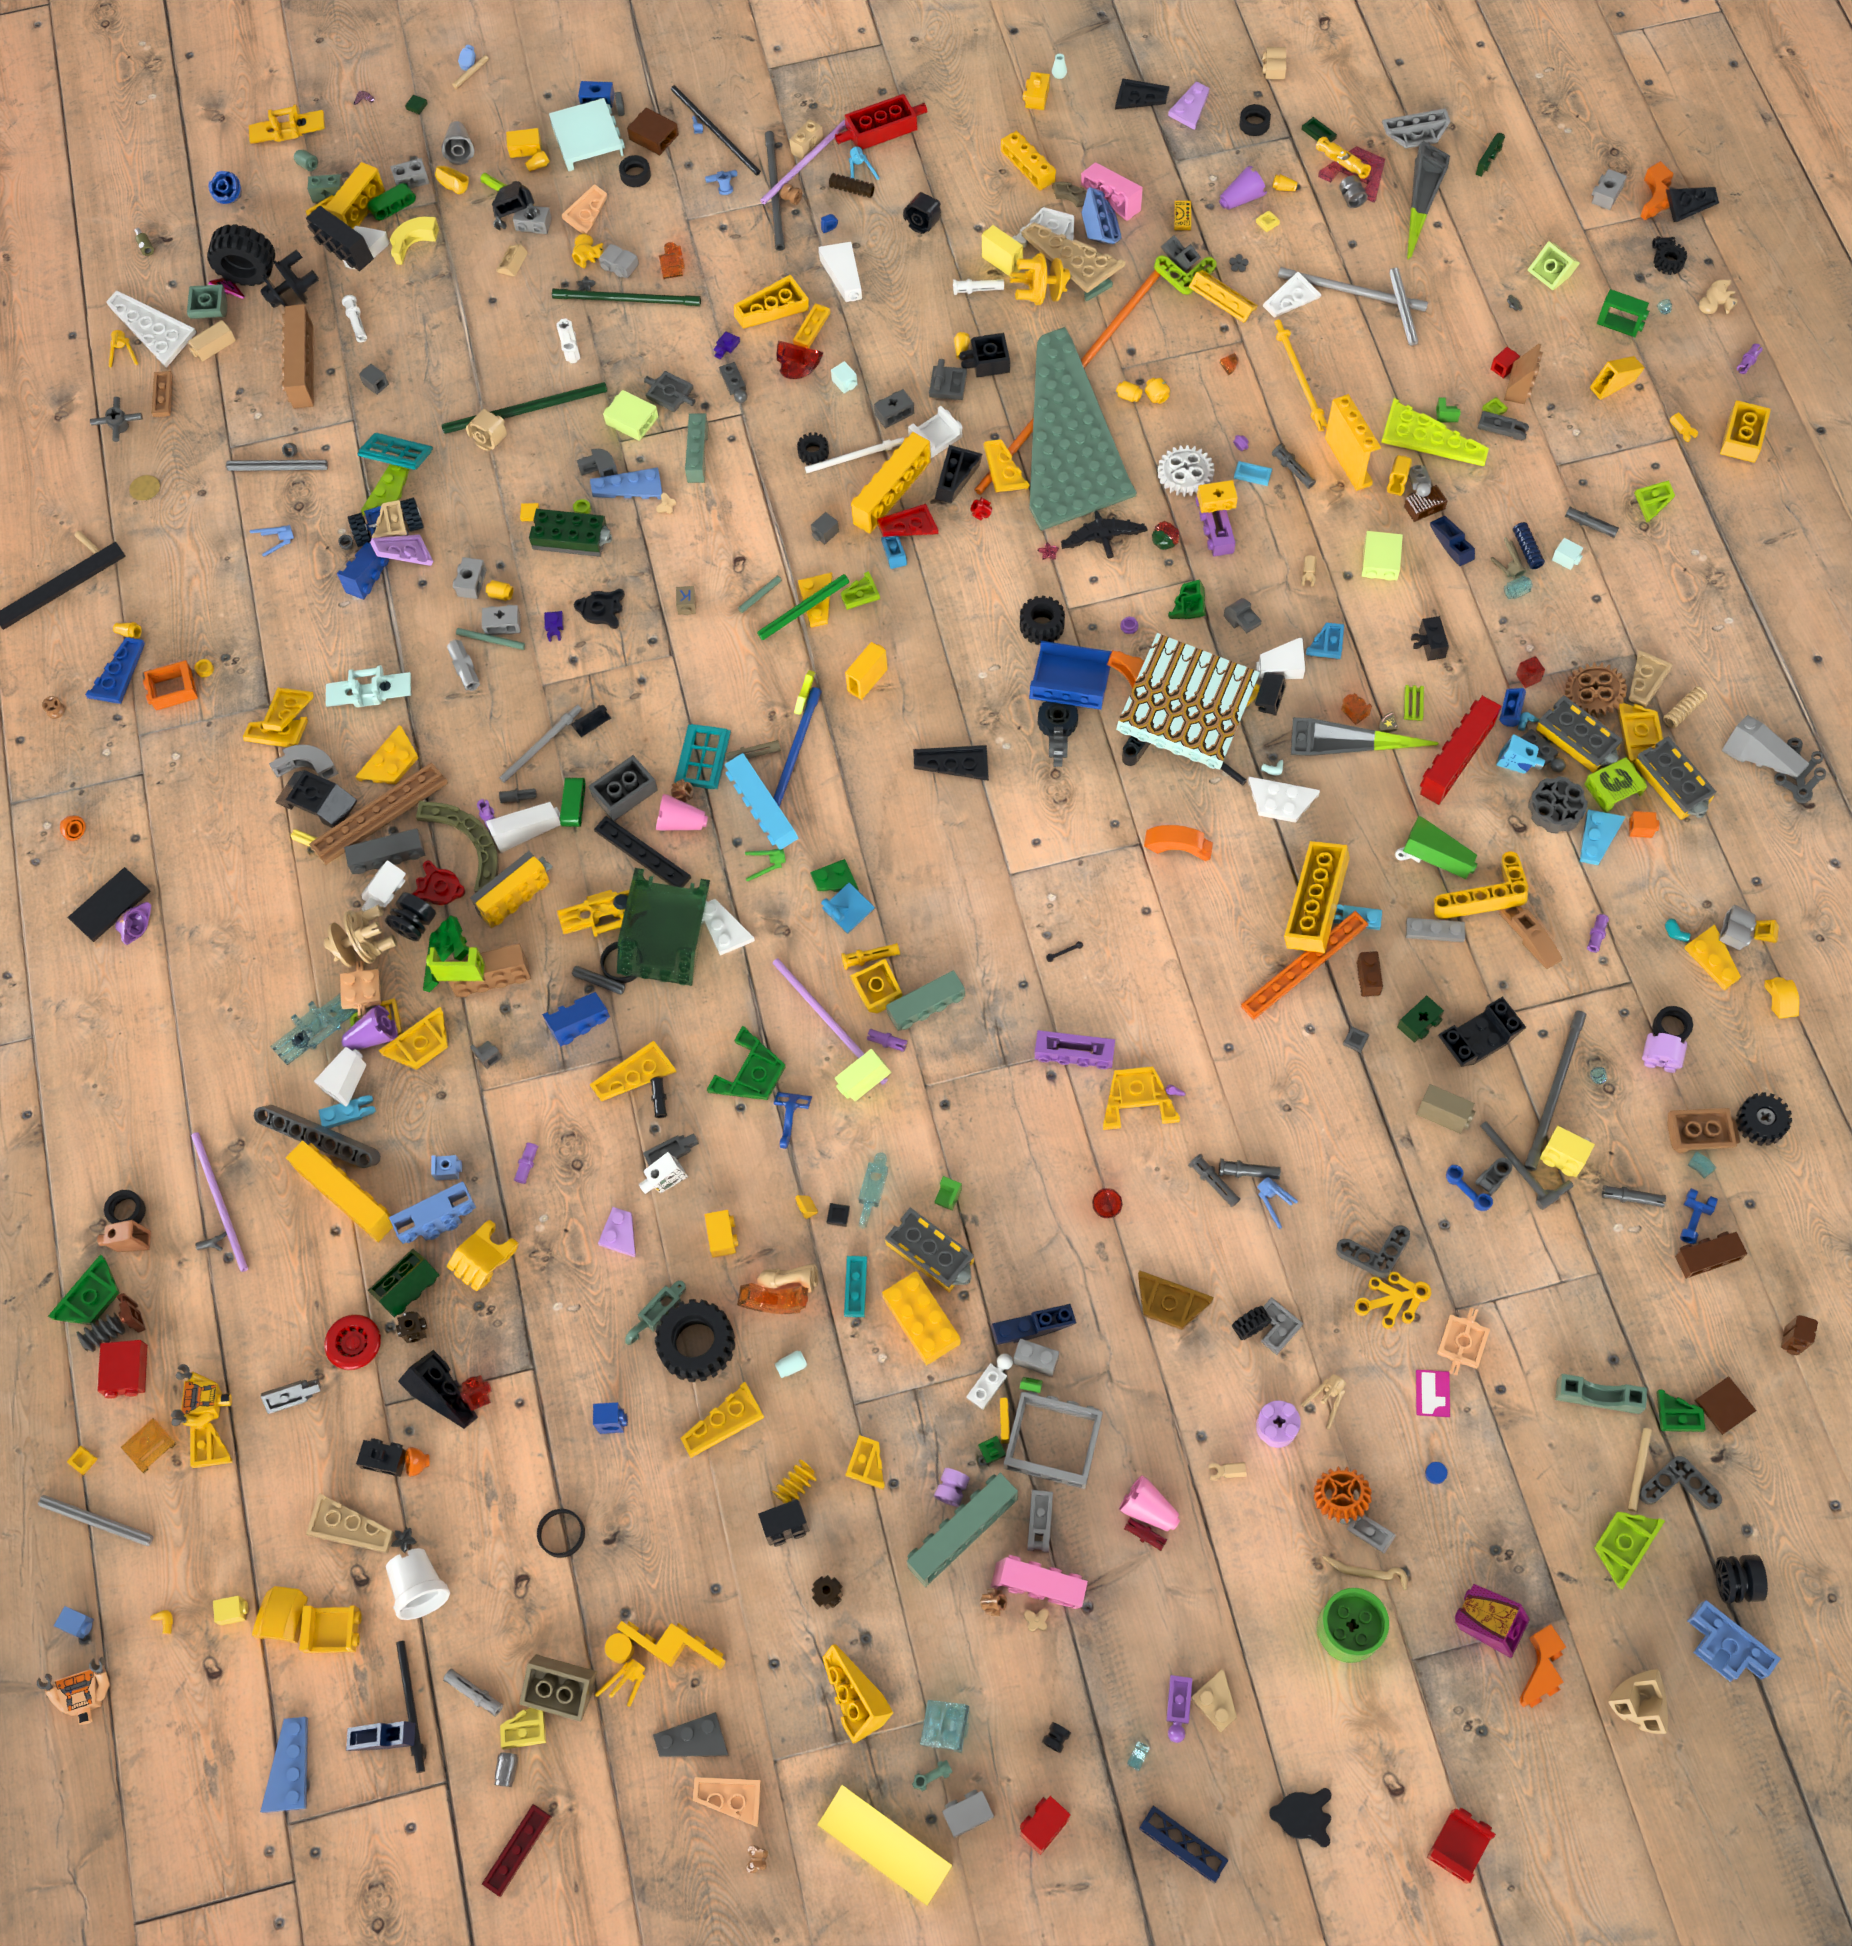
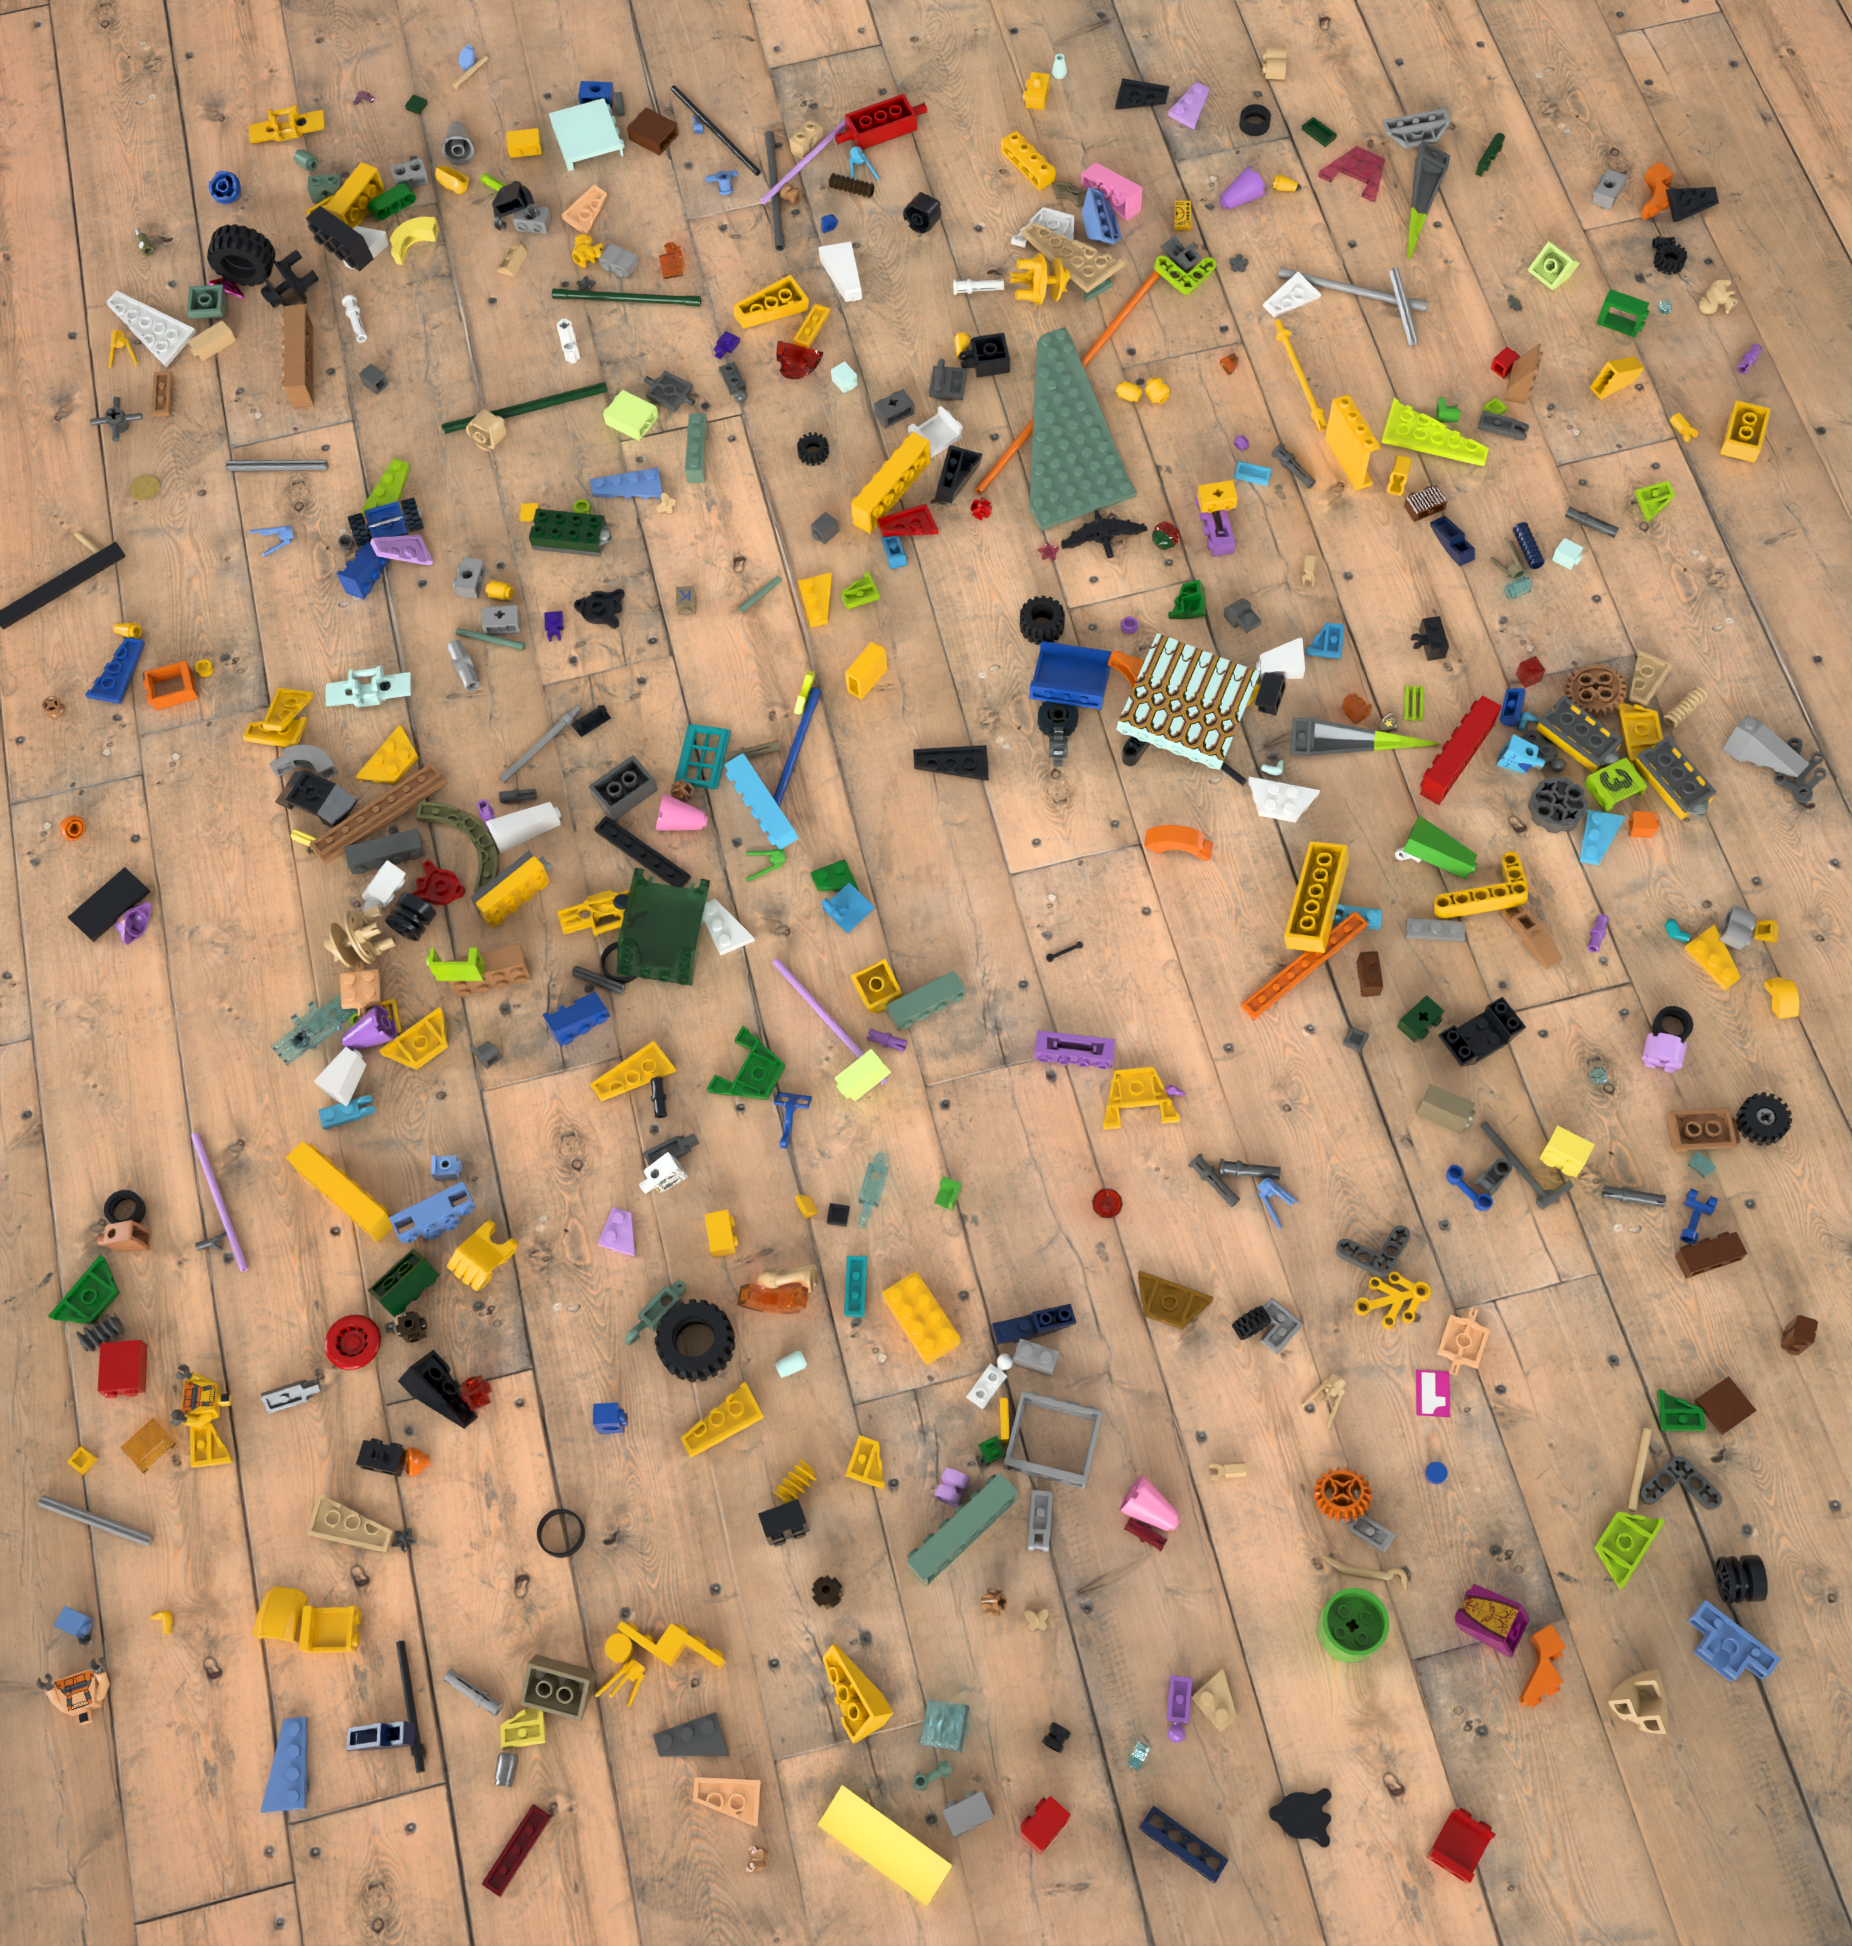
(130, 1314): copper plate -> none
(230, 1610): light yellow brick -> none
(289, 453): dark grey hinge -> none
(325, 1136): dark grey beam -> none
(365, 451): teal piece -> none
(390, 521): tan wing -> none
(415, 1585): white piece -> none
(445, 941): green wing -> none
(526, 1163): medium lavender pin -> none
(537, 161): yellow cone -> none
(572, 802): green beam -> none
(599, 461): dark grey brick -> none
(634, 180): black tyre -> none
(802, 607): green axle -> none
(860, 957): yellow pin -> none
(886, 445): white bar -> none
(931, 1251): dark grey piece -> none
(1001, 250): light yellow brick -> none
(1002, 468): yellow wing -> none
(1031, 1384): bright green tile -> none
(1039, 1582): bright pink wedge -> none
(1181, 466): white gear -> none
(1222, 295): yellow fence -> none
(1267, 221): light yellow tile -> none
(1270, 1432): lavender brick -> none
(1343, 157): yellow piece -> none
(1353, 191): flat silver wheel -> none
(1382, 555): yellowish green brick -> none
(1420, 480): light grey plate -> none
(1535, 1151): dark grey piece -> none
(1619, 1398): sand green arch -> none

